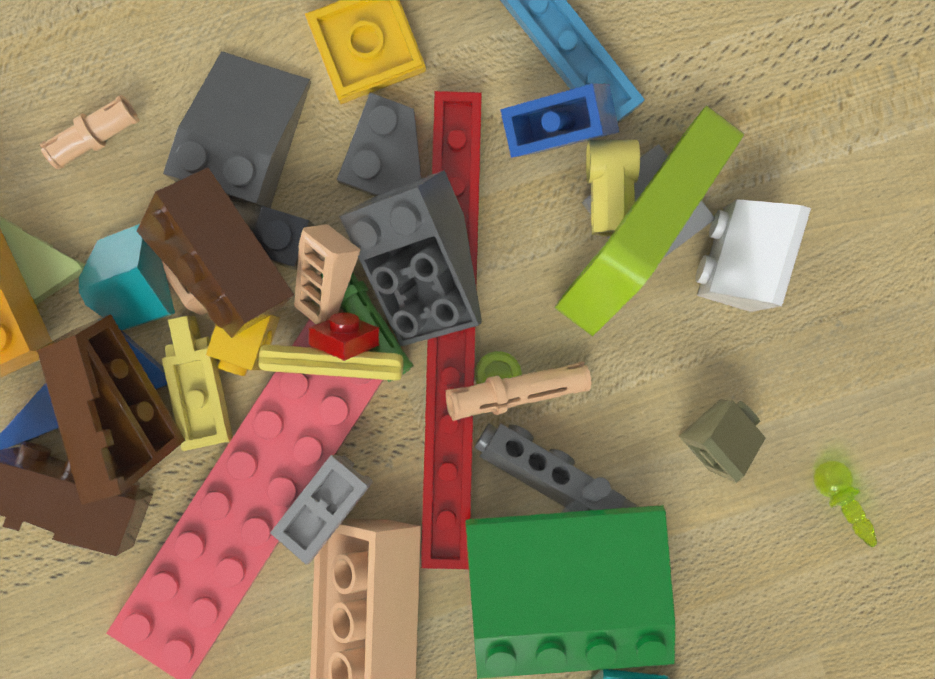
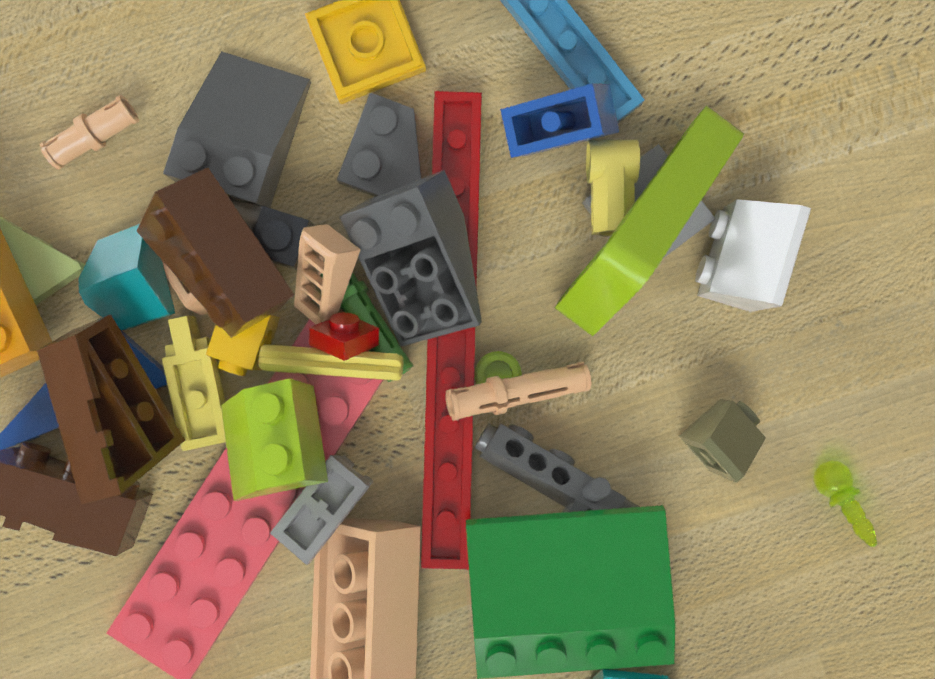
(273, 439): none -> lime slope

